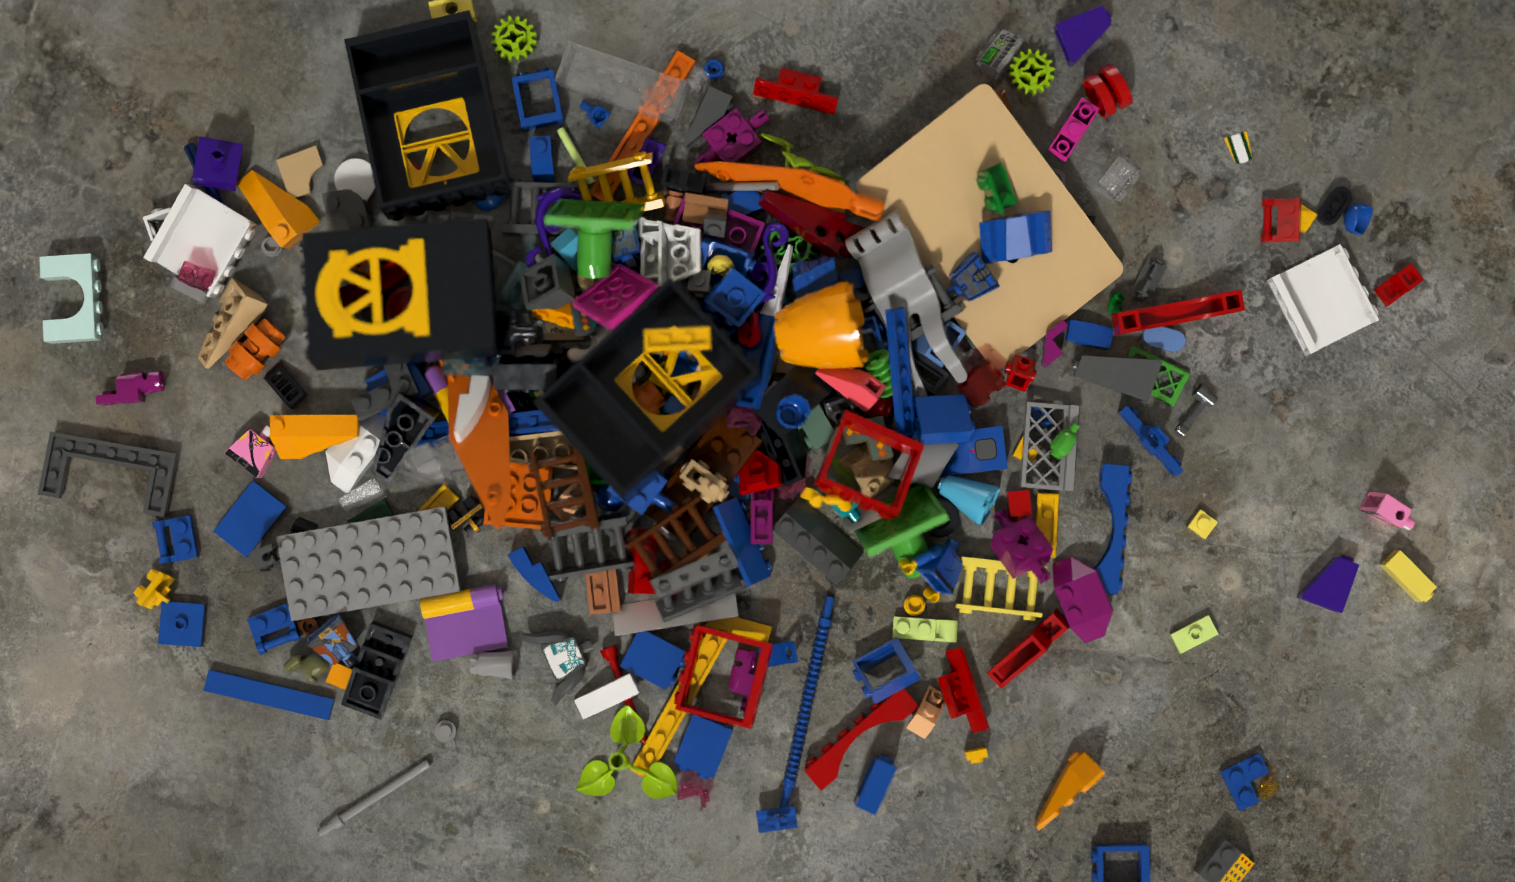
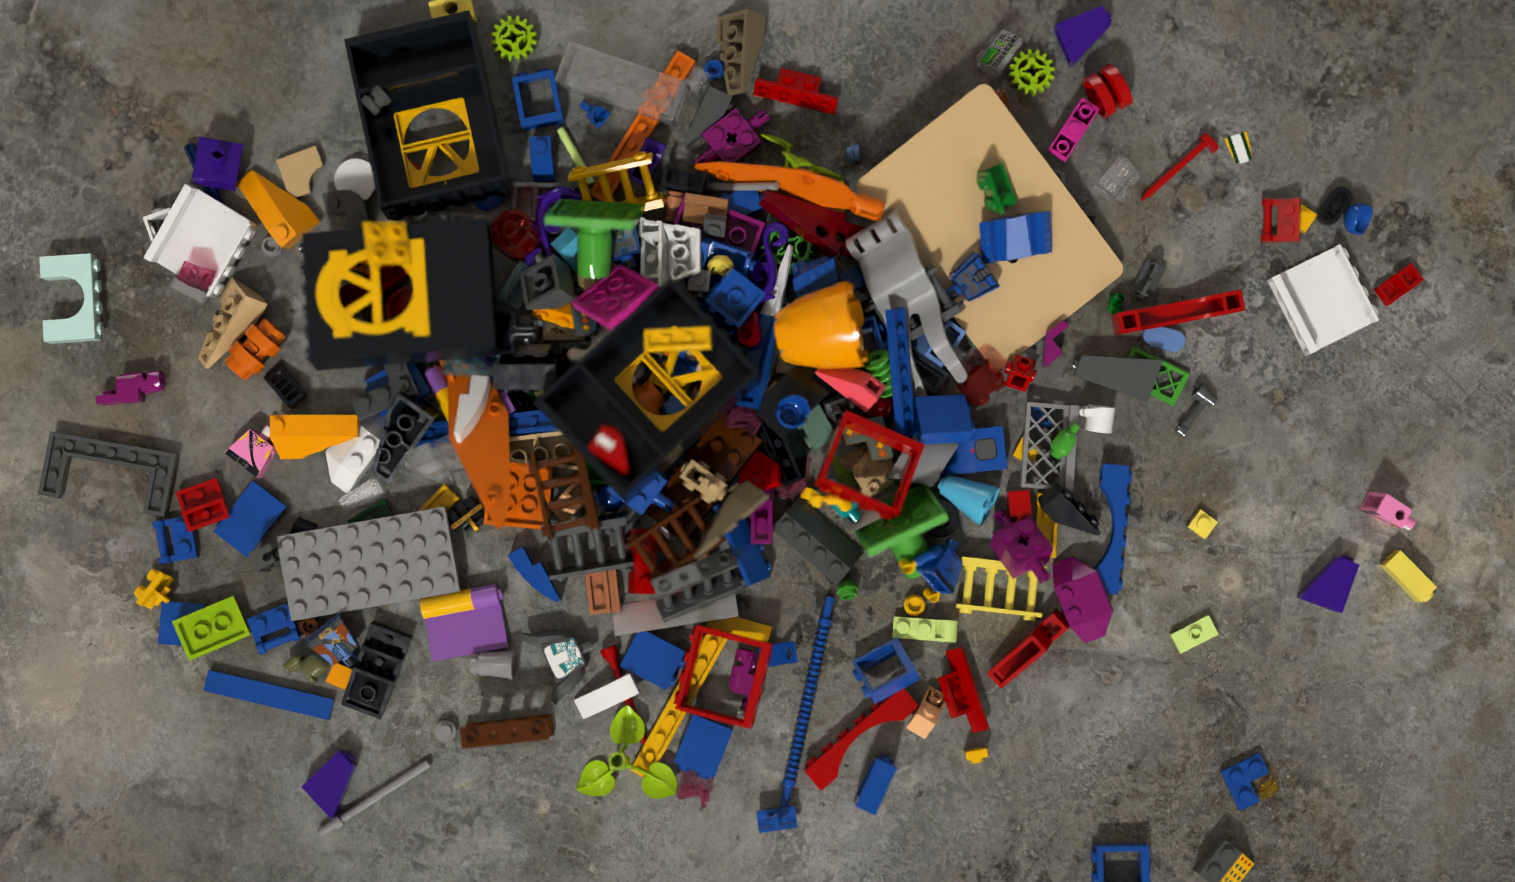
(202, 504): none -> red slope
(211, 628): none -> lime plate
(331, 782): none -> dark purple slope
(375, 100): none -> dark grey wheel
(386, 243): none -> yellow hinge
(506, 731): none -> reddish brown fence
(515, 233): none -> clear red brick
(610, 448): none -> red slope
(736, 506): none -> dark tan wedge
(740, 41): none -> dark tan wedge
(847, 589): none -> bright green plate
(853, 152): none -> medium blue plate
(1064, 510): none -> black slope
(1076, 776): light orange wedge -> none
(1089, 334): blue slope -> none
(1098, 417): none -> white piece
(1152, 439): blue plate -> none
(1206, 142): none -> red piece

